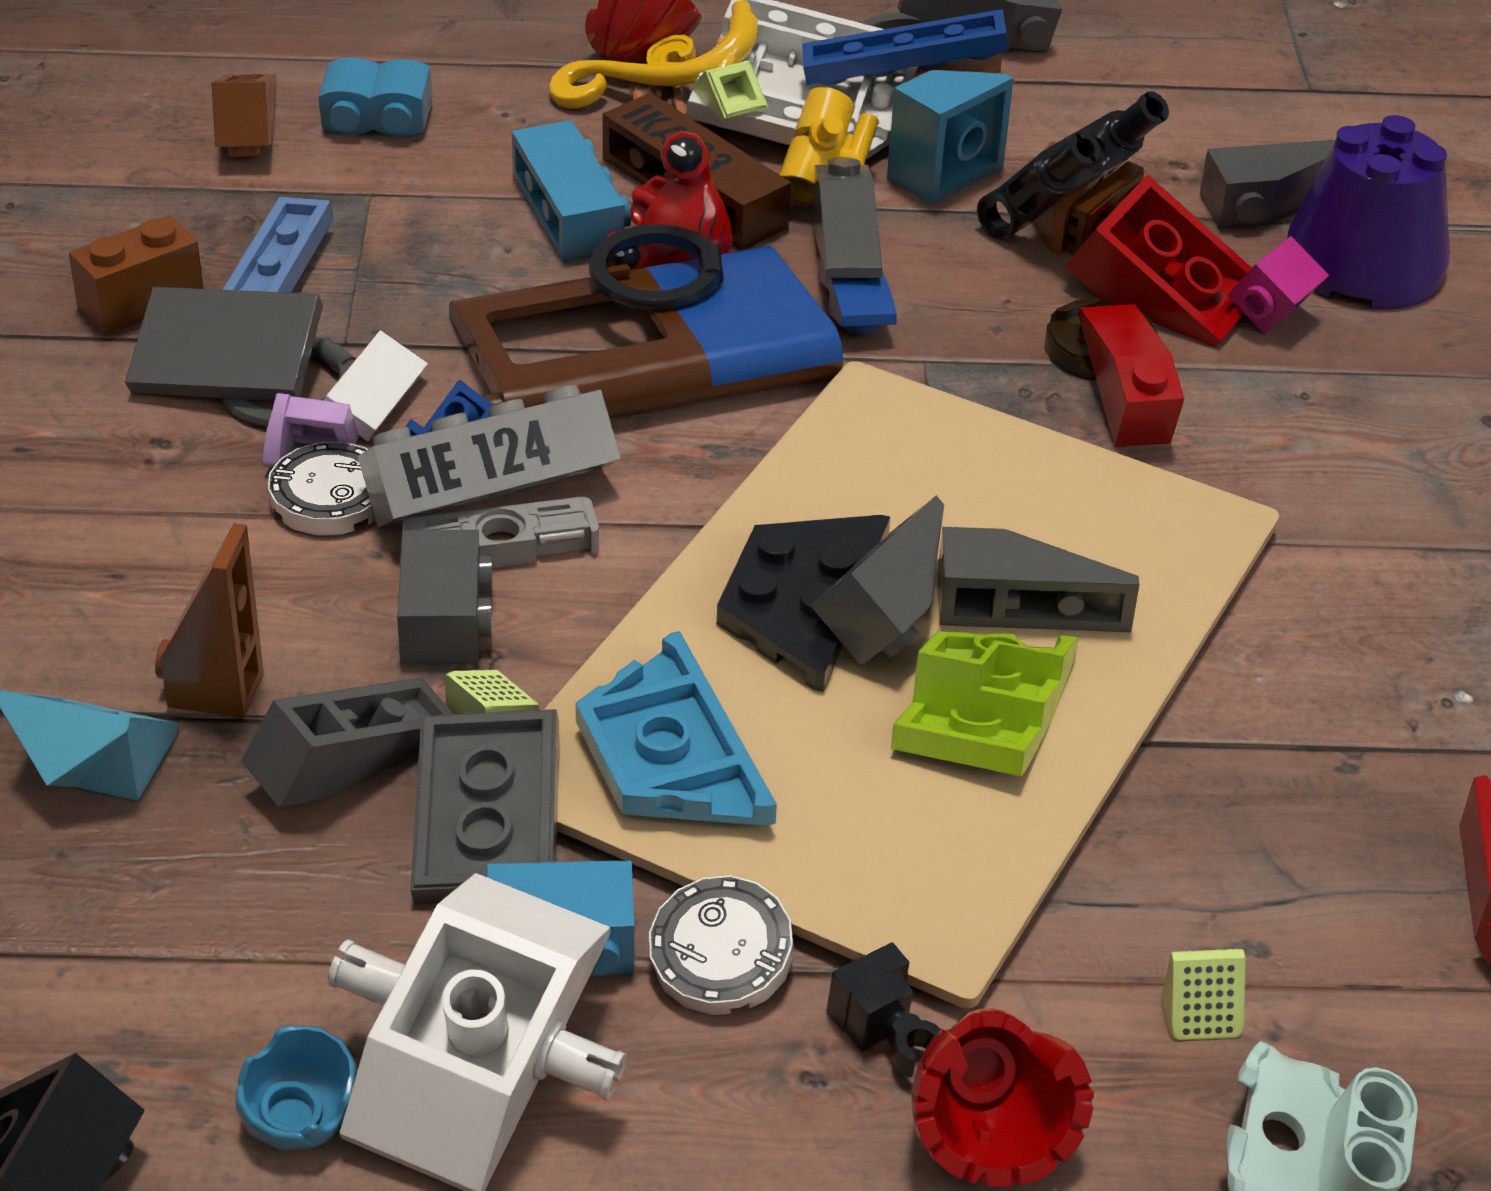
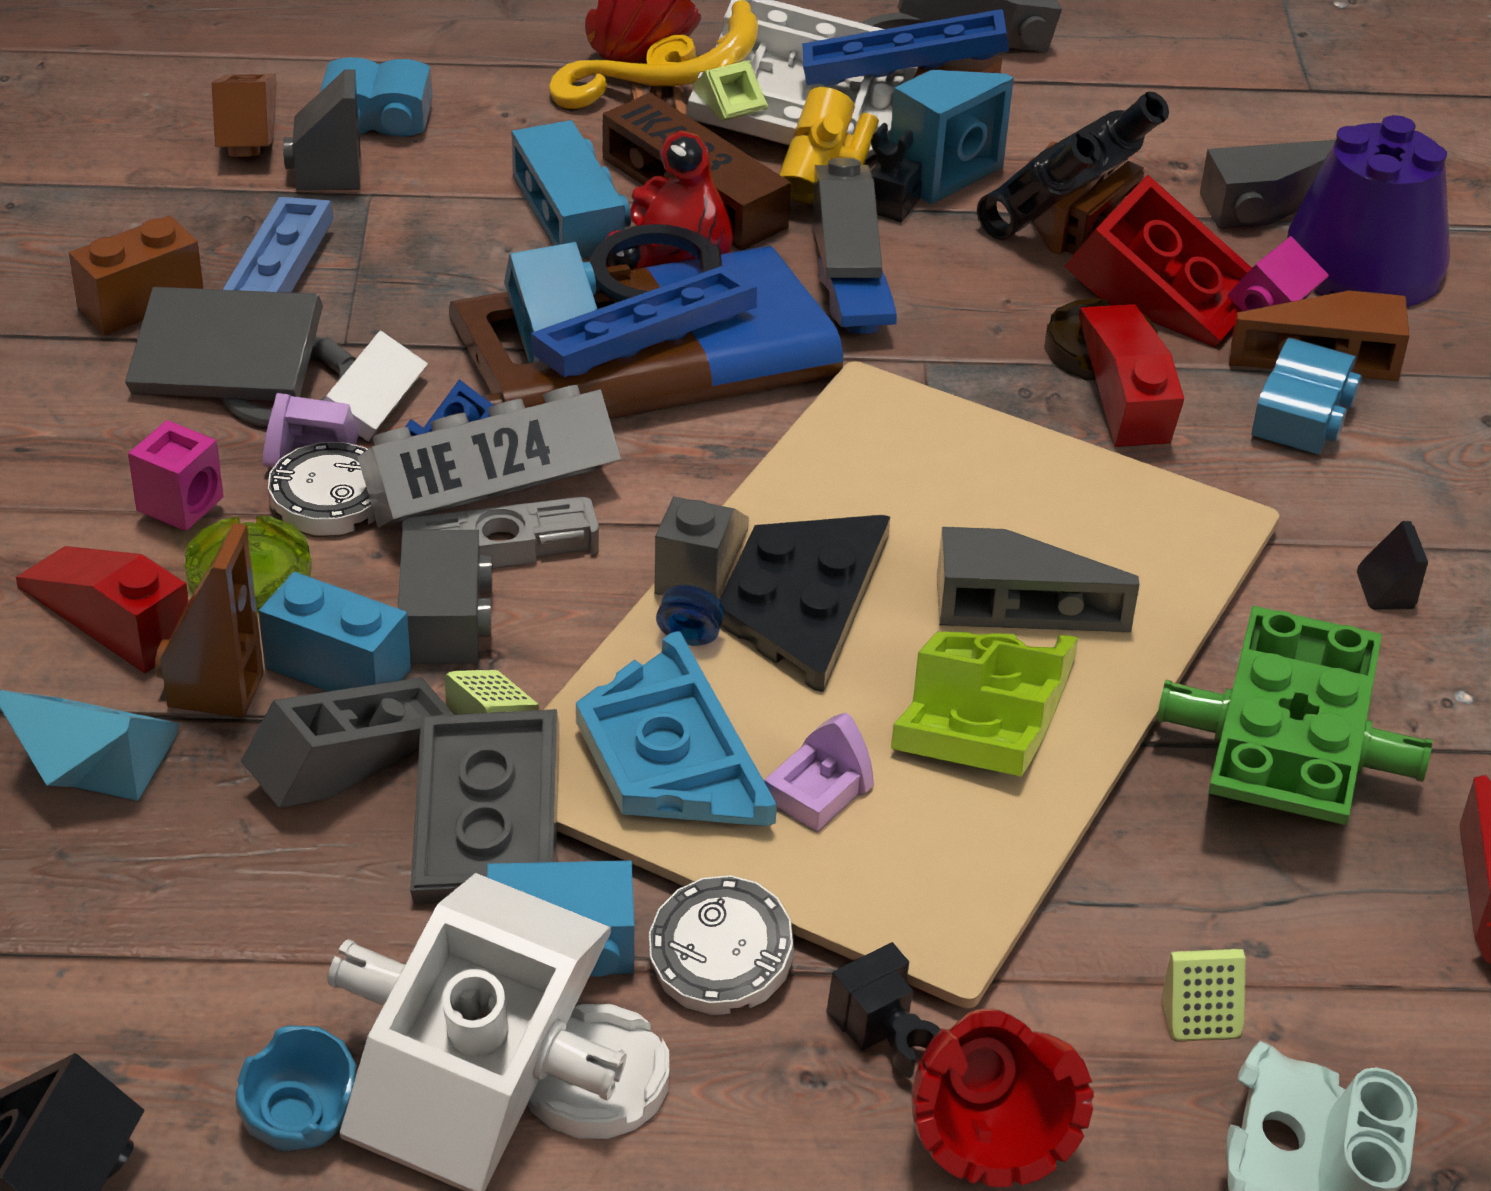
(111, 597): none -> red slope
(176, 475): none -> dark pink brick
(274, 547): none -> clear neon green tile
(327, 139): none -> dark grey slope
(333, 636): none -> dark azure brick
(548, 288): none -> dark azure brick
(637, 1094): none -> white tile
(643, 321): none -> blue plate
(691, 612): none -> clear blue tile
(697, 545): none -> dark grey slope
(823, 773): none -> lavender tile
(887, 589): dark grey slope -> none
(894, 177): none -> black piece
(1297, 718): none -> bright green slope
(1306, 396): none -> dark azure brick
(1348, 321): none -> dark orange slope
(1394, 570): none -> black slope

